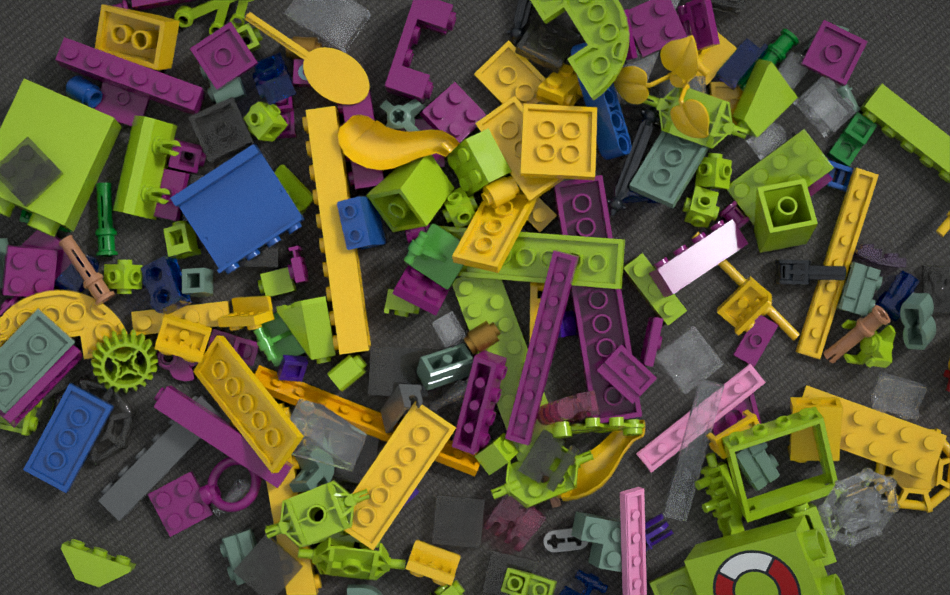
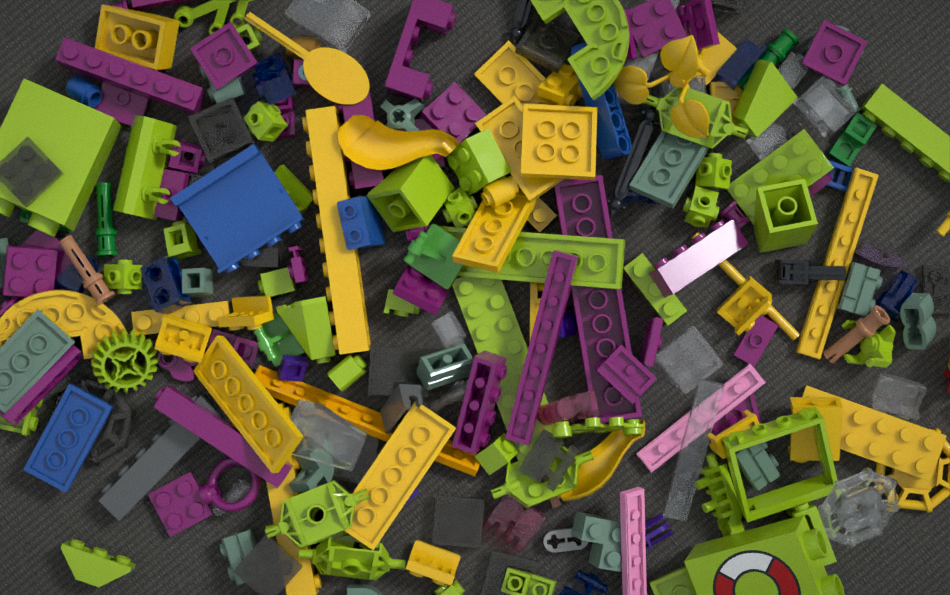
(482, 337): pearl gold brick -> none

